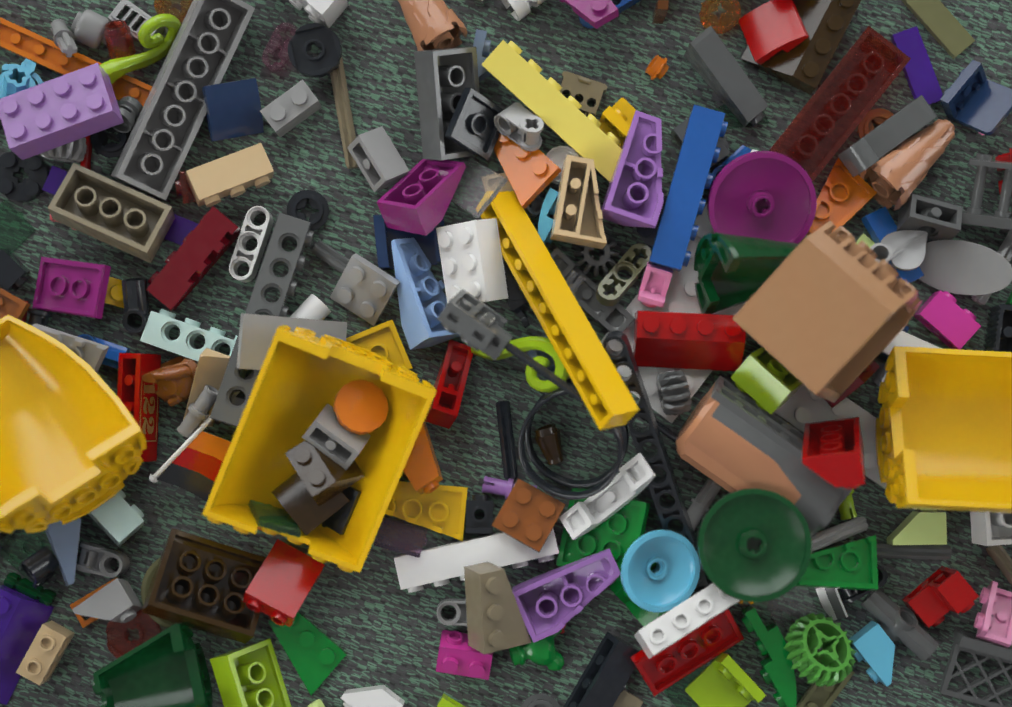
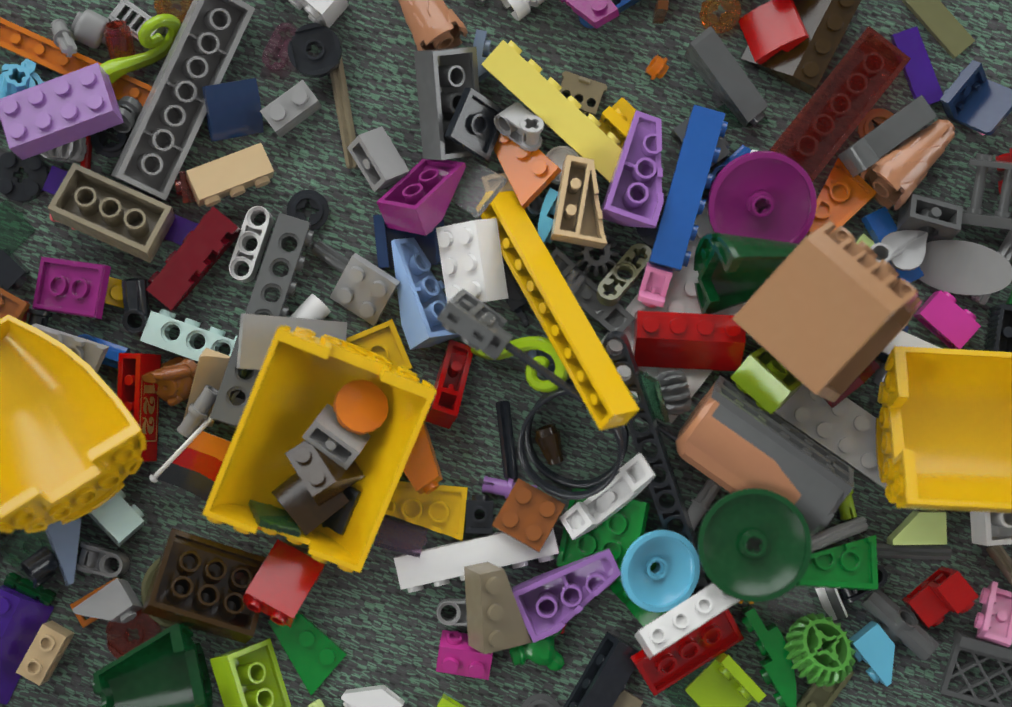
(655, 396): none -> clear green piece
(835, 451): red slope -> none

